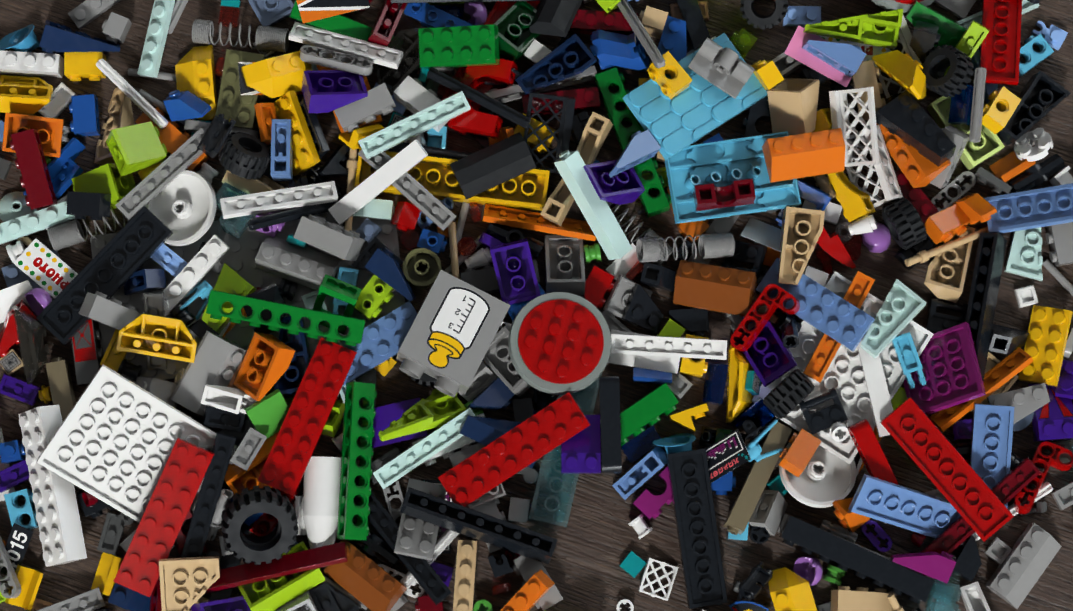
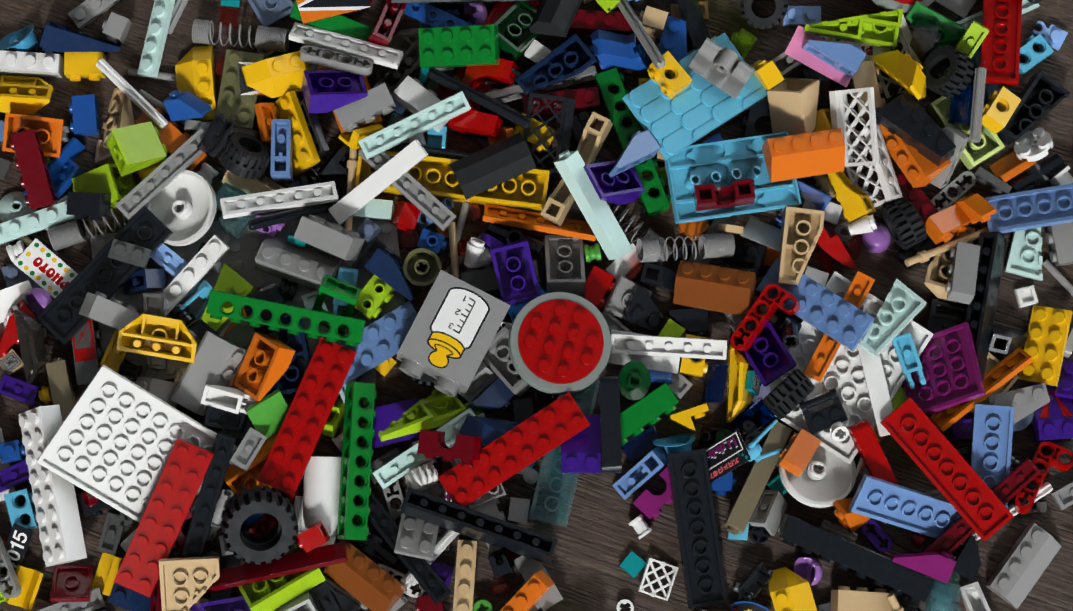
(59, 101): white tile -> none
(72, 583): none -> dark red tile
(129, 253): none -> dark grey plate
(312, 536): none -> red brick
(422, 477): none -> white gear
(433, 444): none -> dark red arch
(473, 251): none -> white cone
(639, 377): none -> dark green dish
(730, 228): none -> tan tile
(834, 575): bright green wheel -> none
(962, 272): none -> light grey brick
(998, 551): light grey plate -> none

